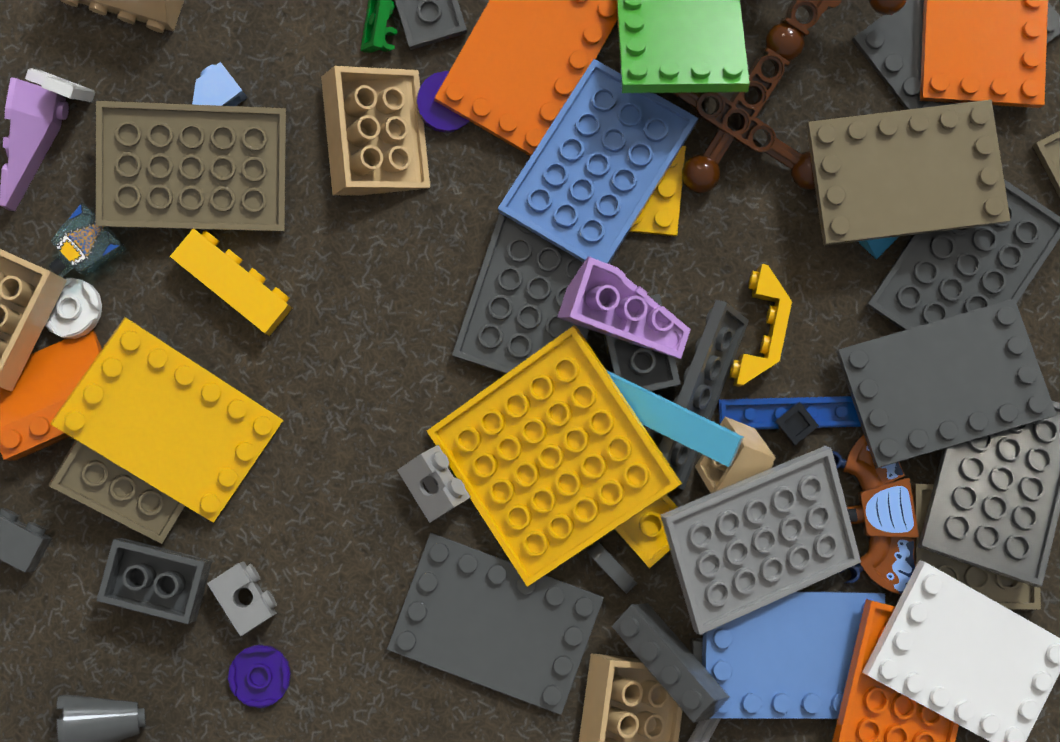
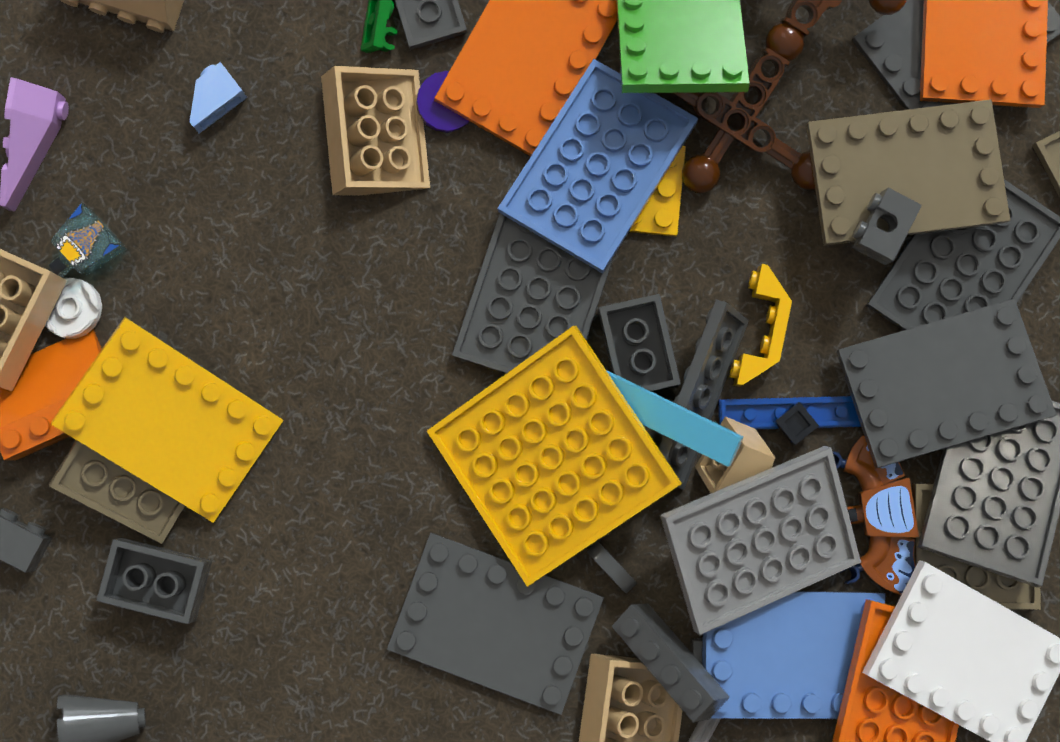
(60, 85): white tile -> none
(190, 166): dark tan plate -> none
(226, 590): light grey brick -> none
(231, 282): yellow brick -> none
(266, 667): dark purple tile -> none
(433, 471): light grey brick -> none
(613, 305): lavender wedge -> none
(646, 531): yellow plate -> none
(898, 213): none -> dark grey brick

